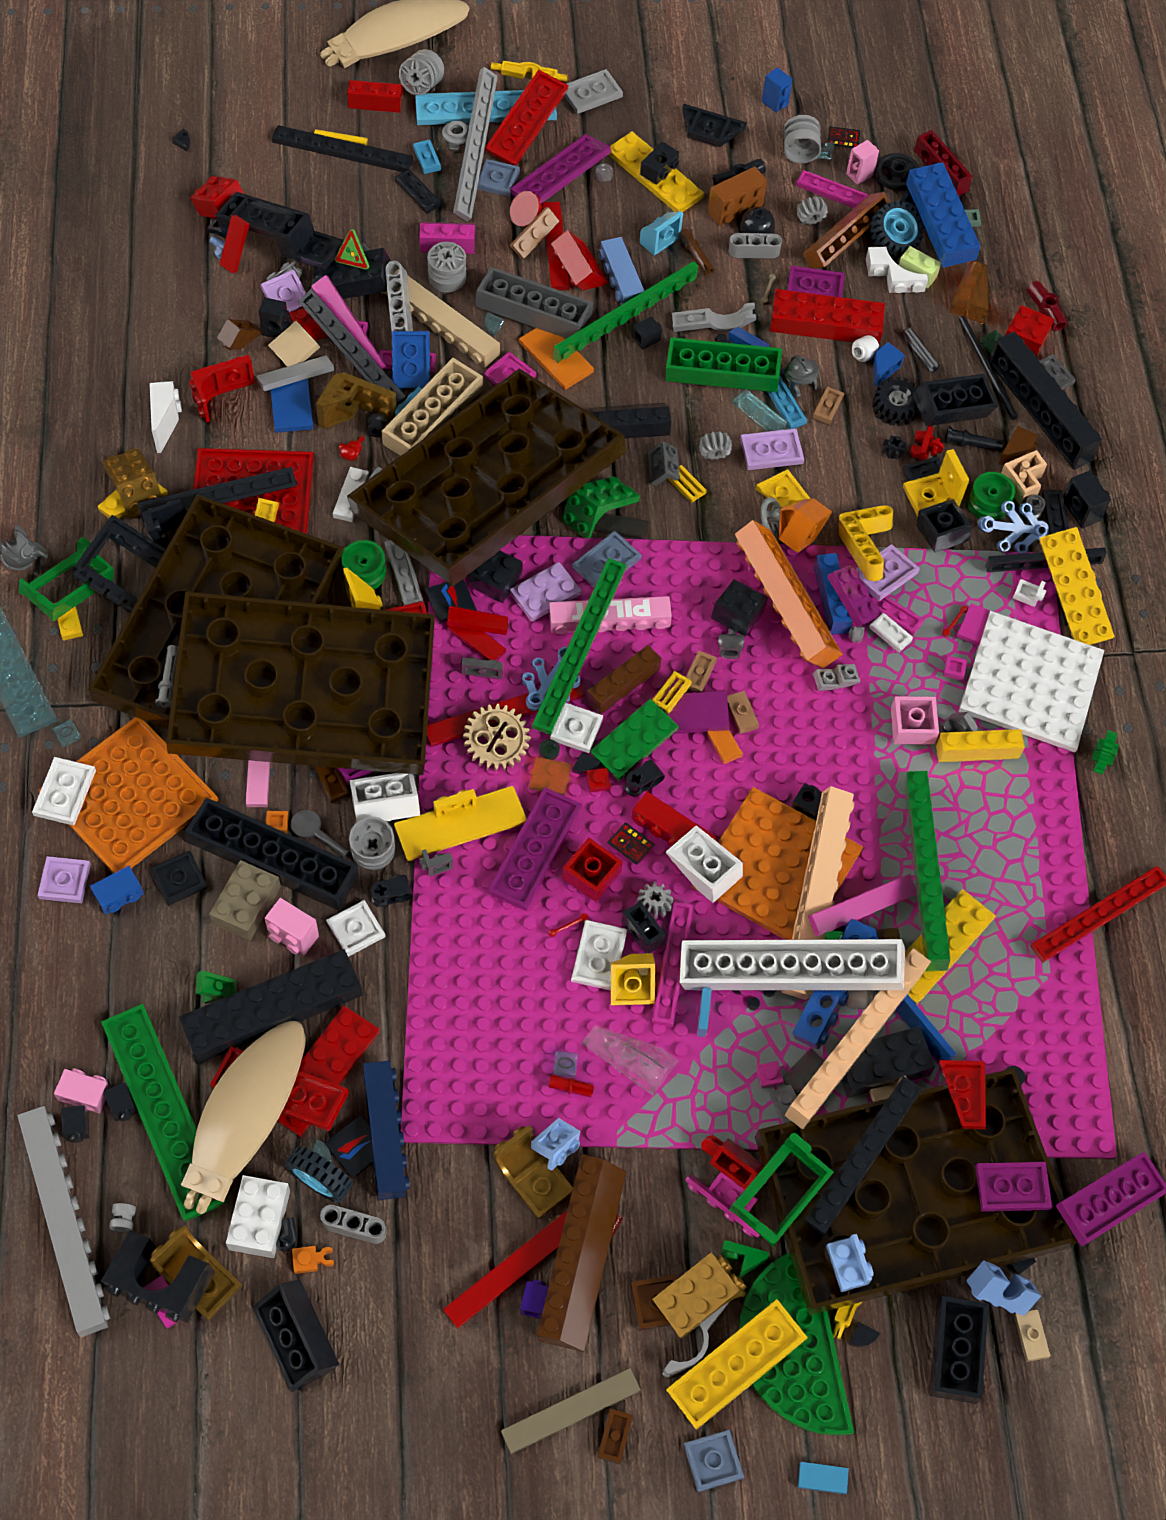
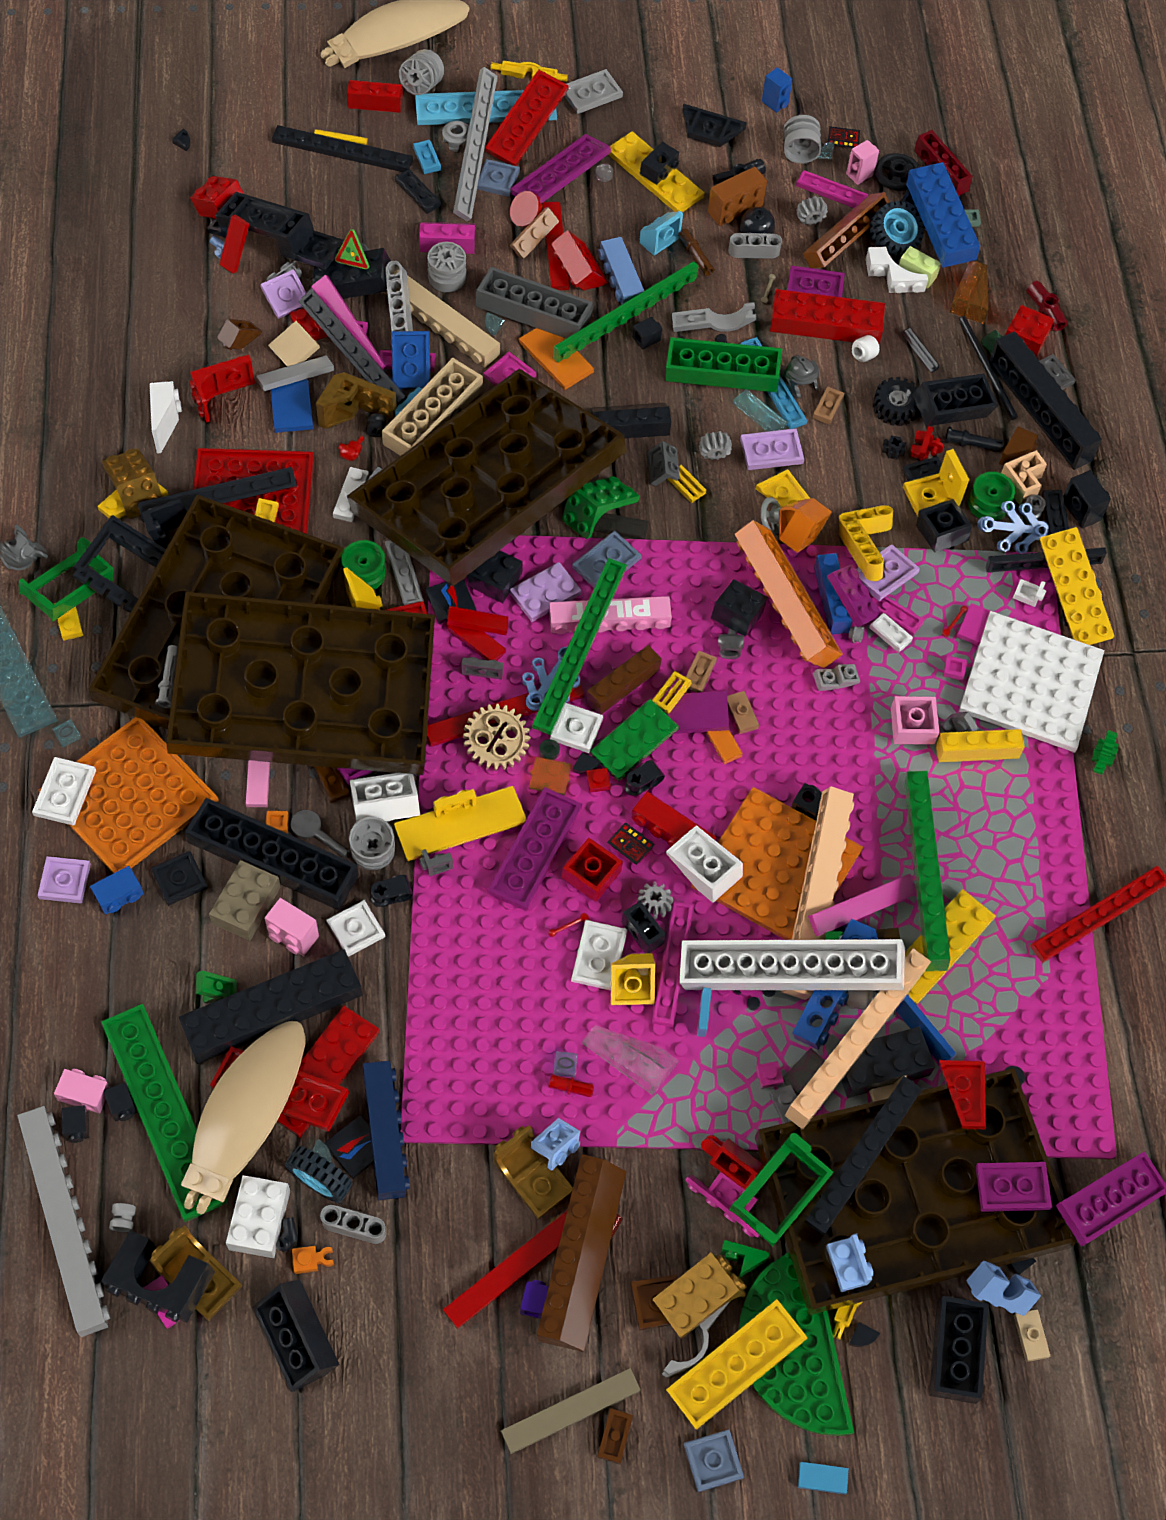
(273, 317): black brick -> none
(740, 336): blue slope -> none
(886, 362): blue slope -> none

